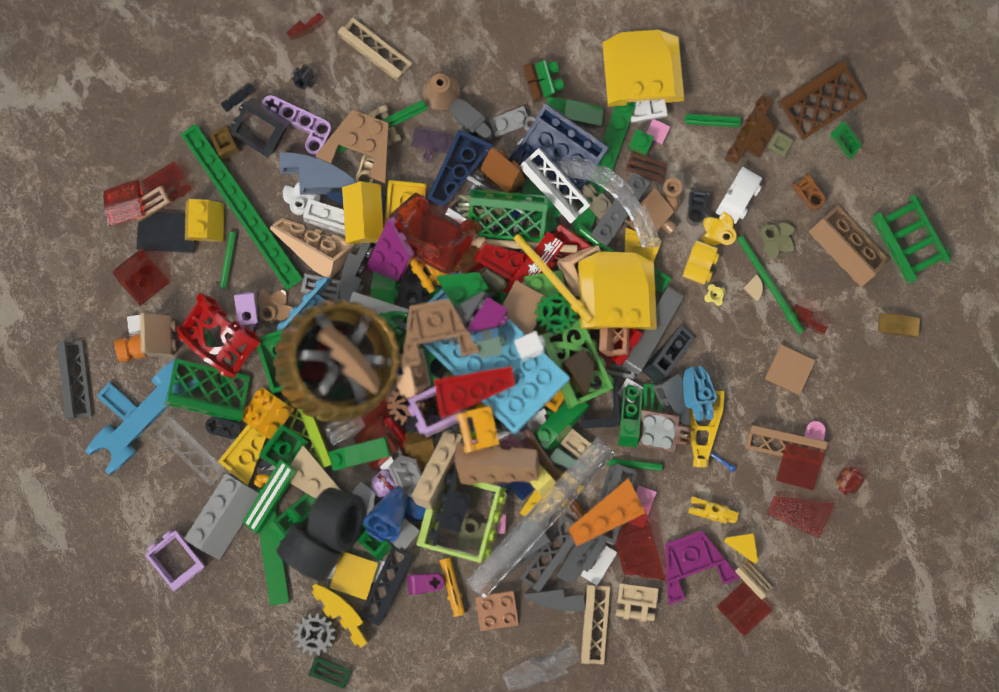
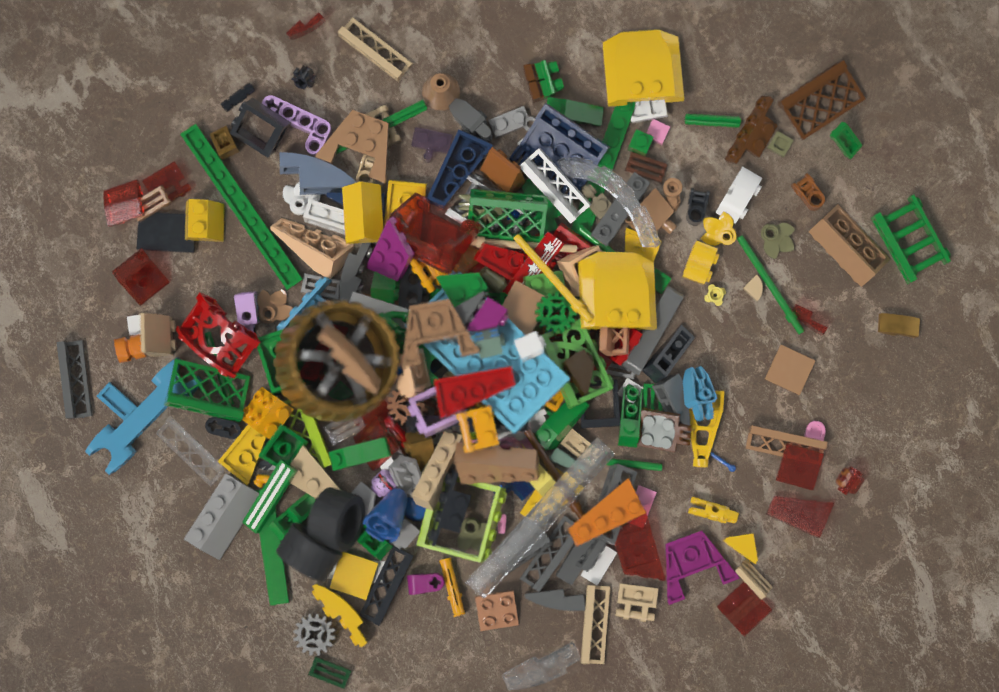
(185, 577): lavender window -> none
(227, 260): green bar -> none

